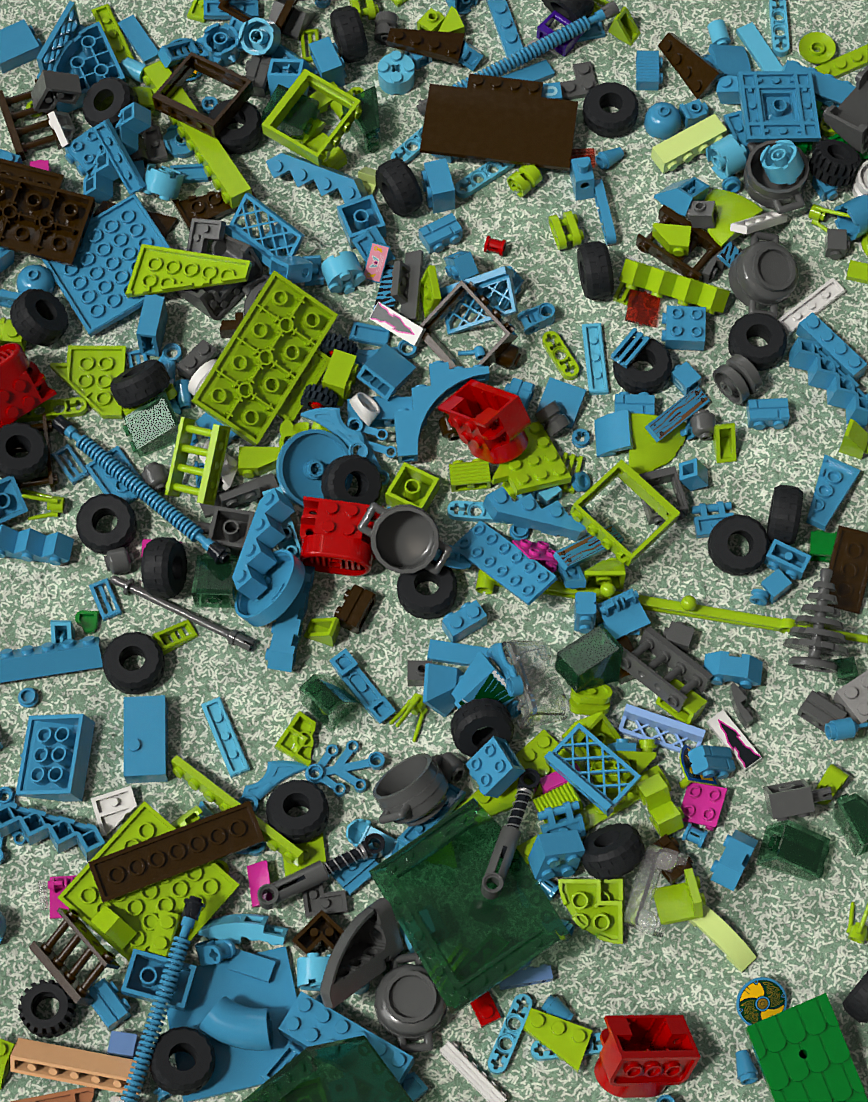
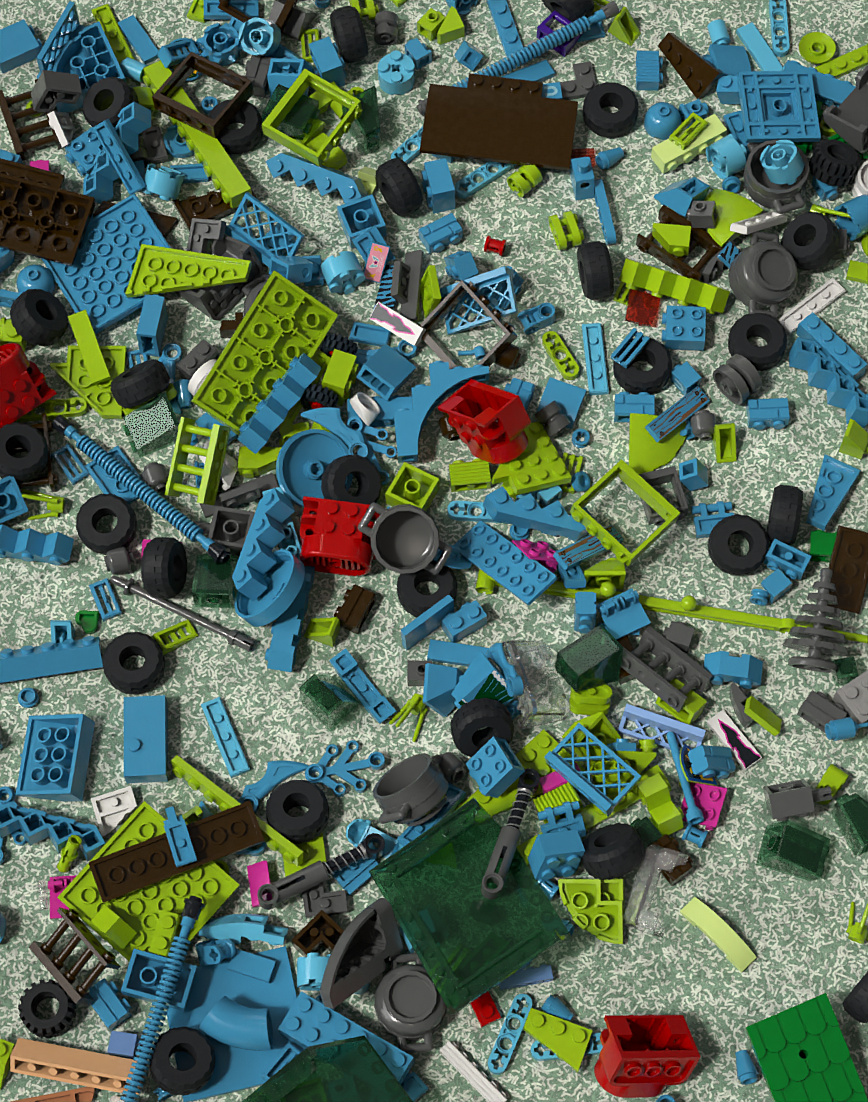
(69, 853): none -> lime pin
(89, 347): none -> lime tile
(179, 838): none -> dark azure hinge
(282, 398): none -> dark azure brick
(301, 733): lime slope -> none
(426, 622): none -> dark azure tile
(432, 44): dark brown wing -> none
(613, 433): dark azure slope -> none
(647, 831): none -> clear green brick
(679, 141): none -> lime tile
(680, 901): lime bracket -> none
(694, 814): none -> dark azure piece
(733, 860): dark azure brick -> none
(760, 999): shield -> none
(762, 715): none -> lime tile
(821, 249): none -> black tyre

